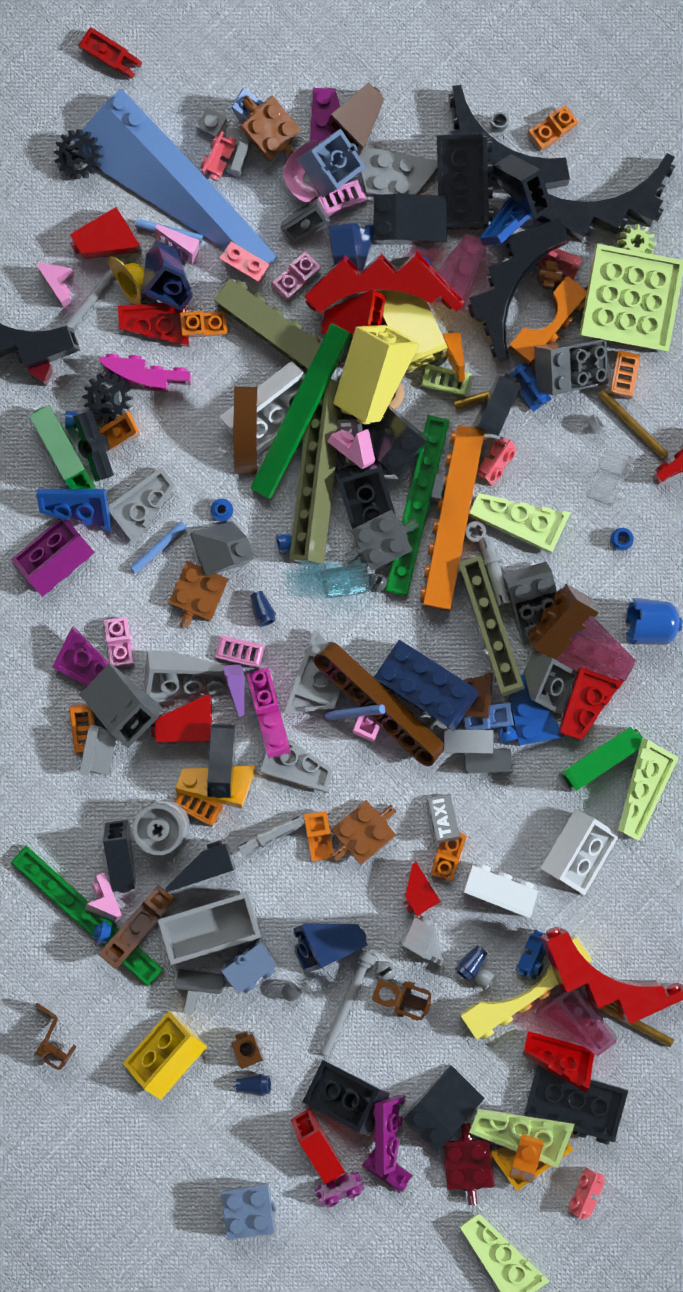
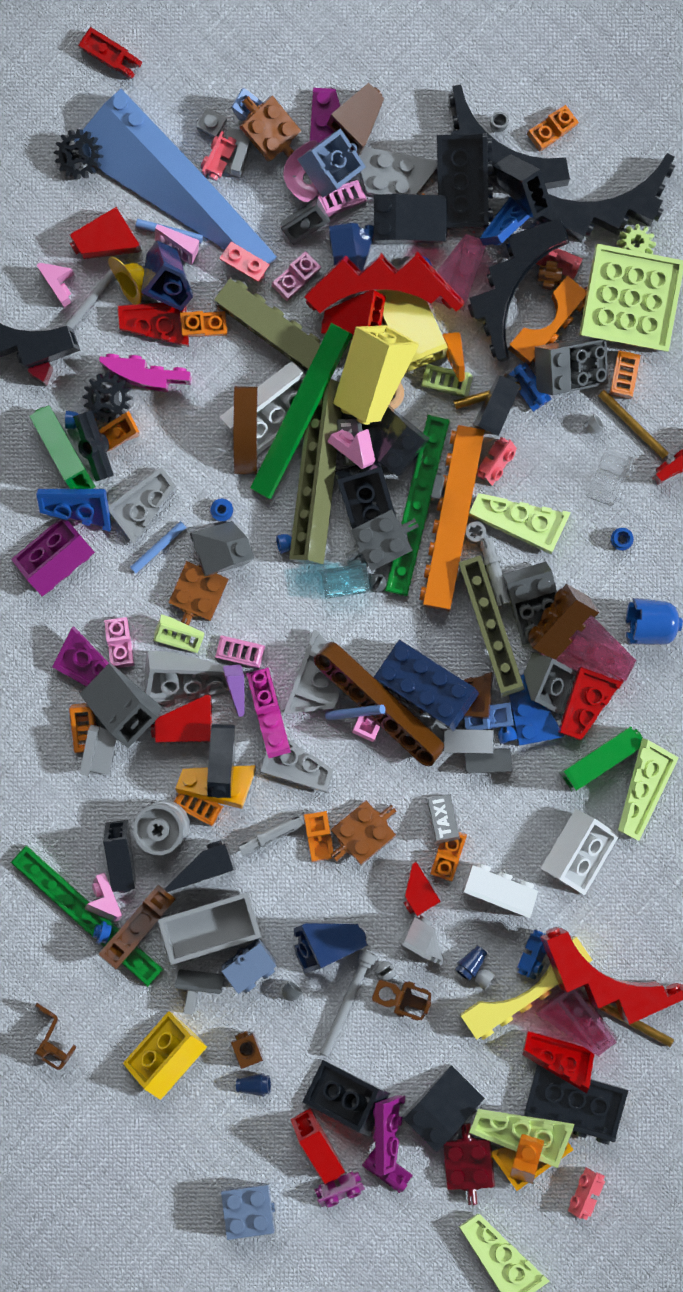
(173, 625): none -> yellowish green slope
(262, 609): dark blue cone -> none

